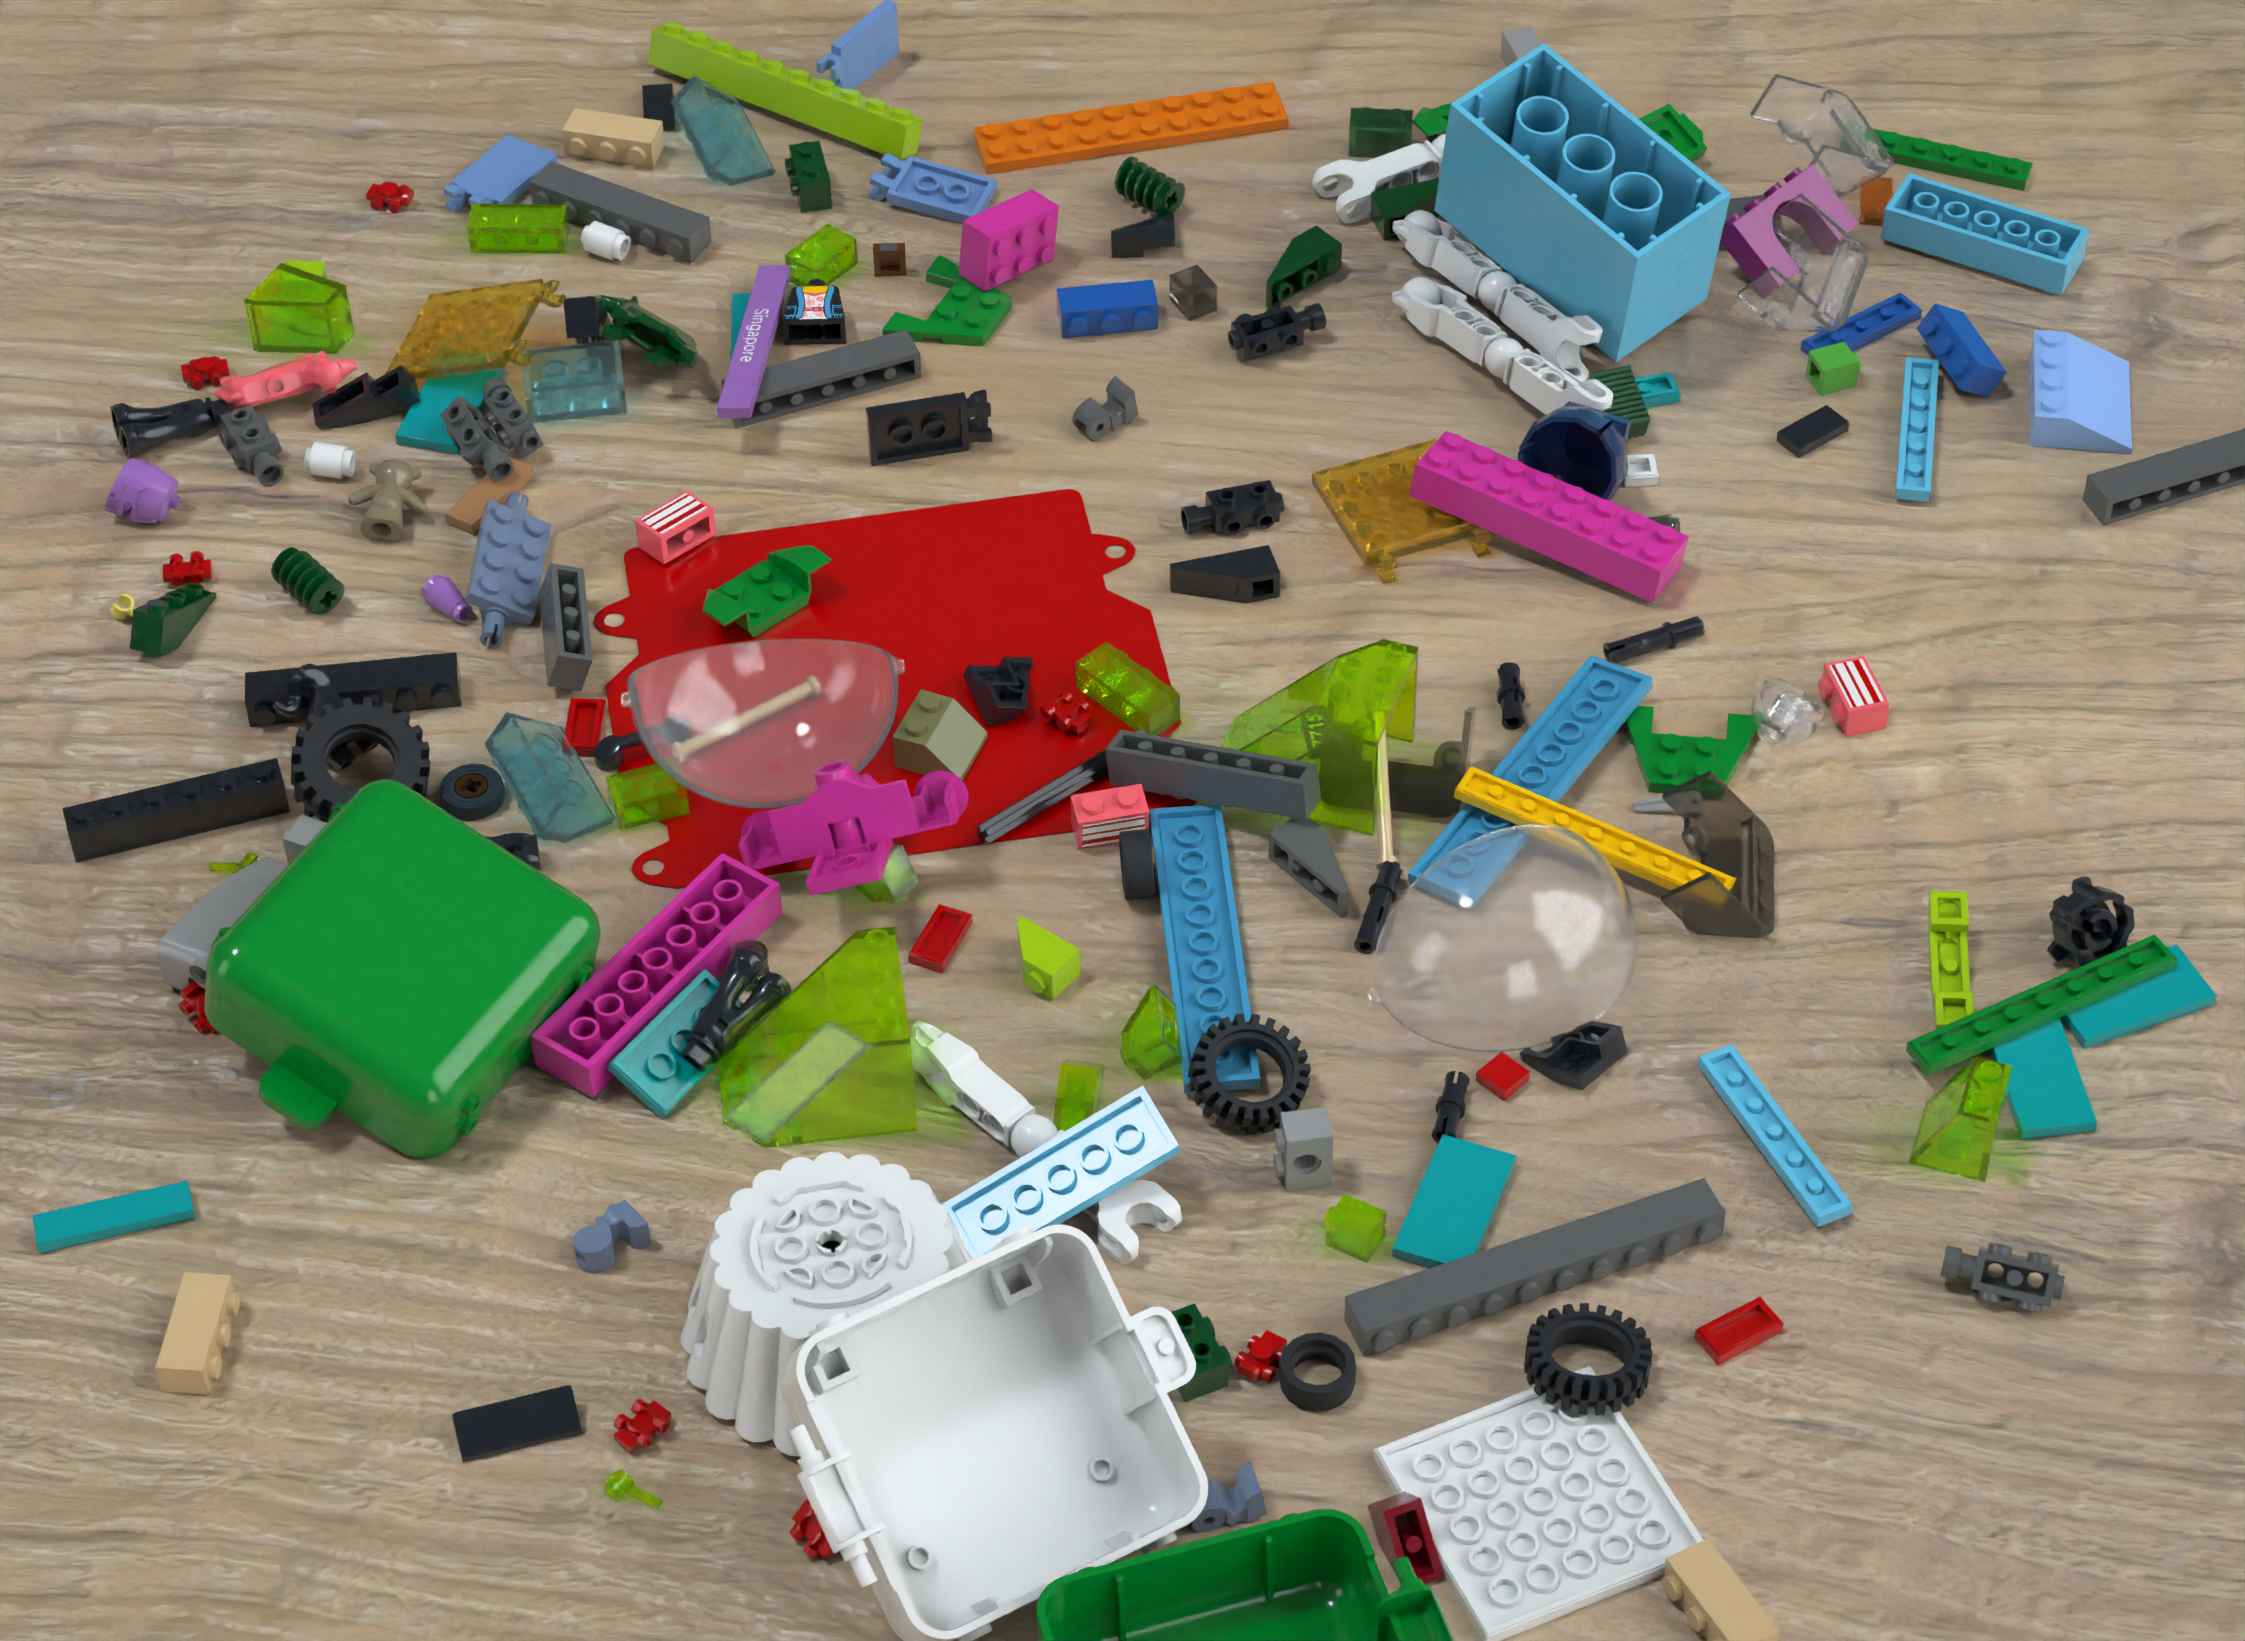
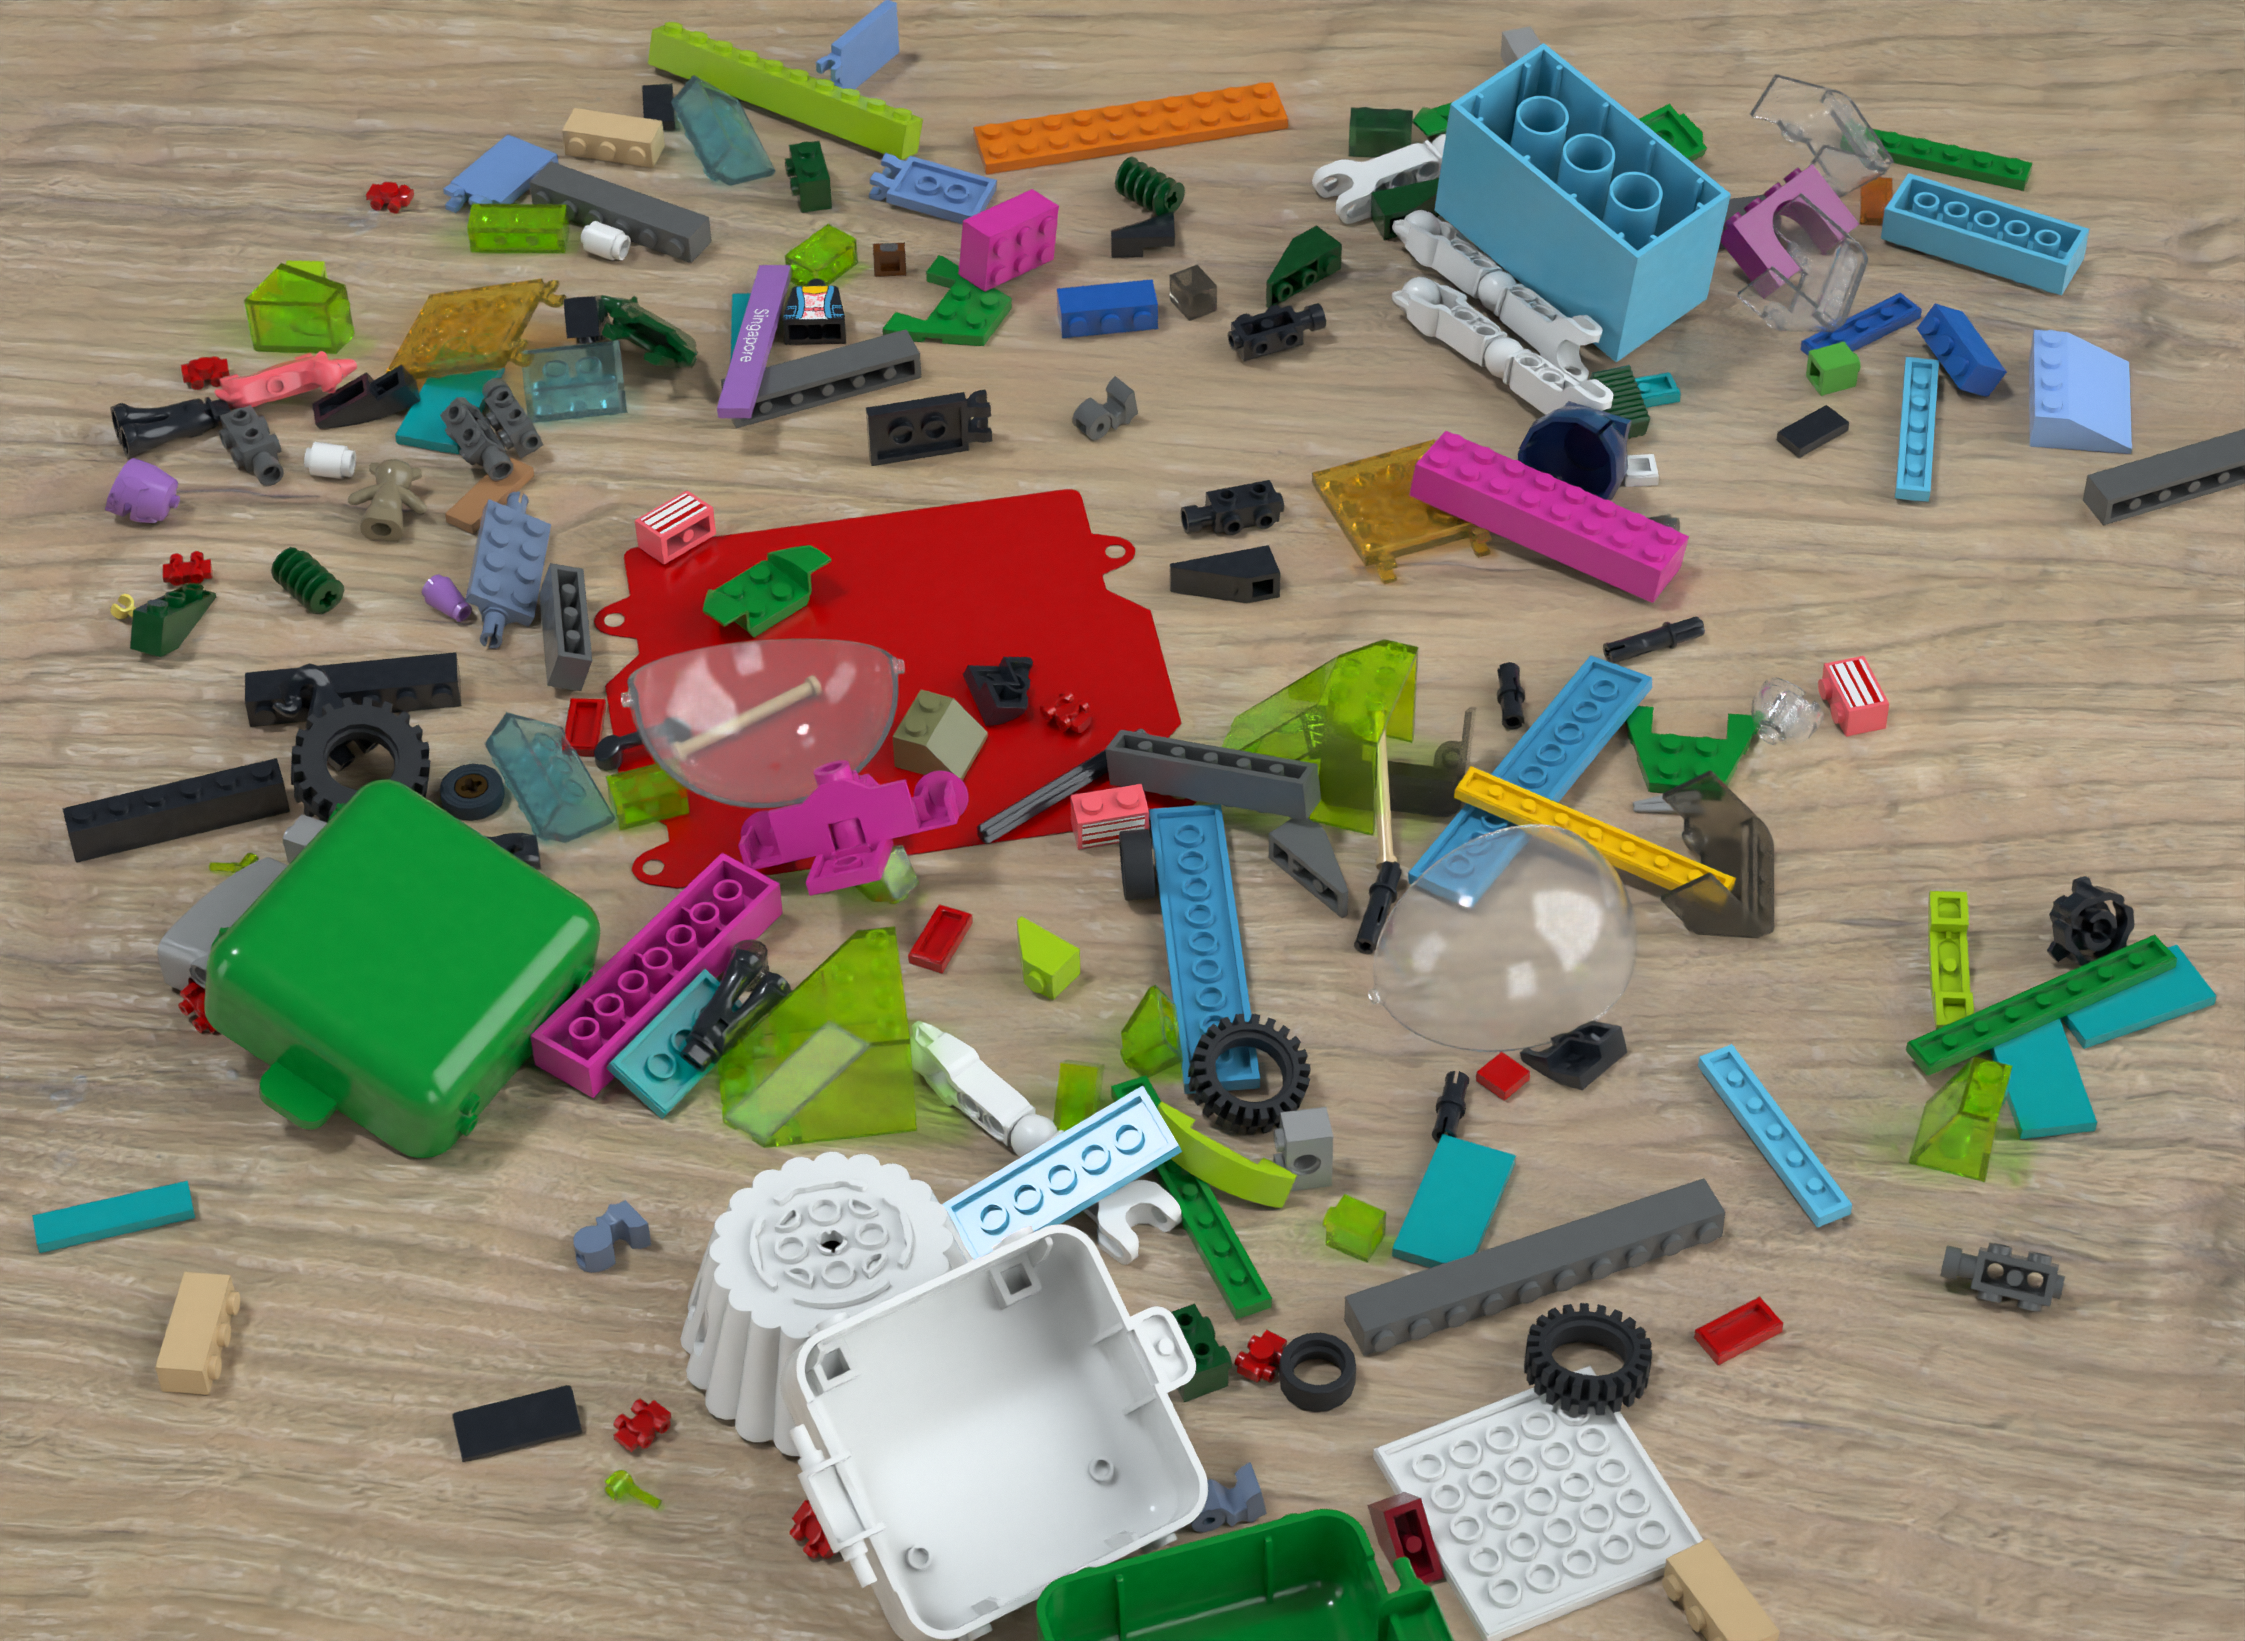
(1128, 690): clear neon green brick -> none
(1208, 1227): none -> green plate
(1223, 1168): none -> lime slope

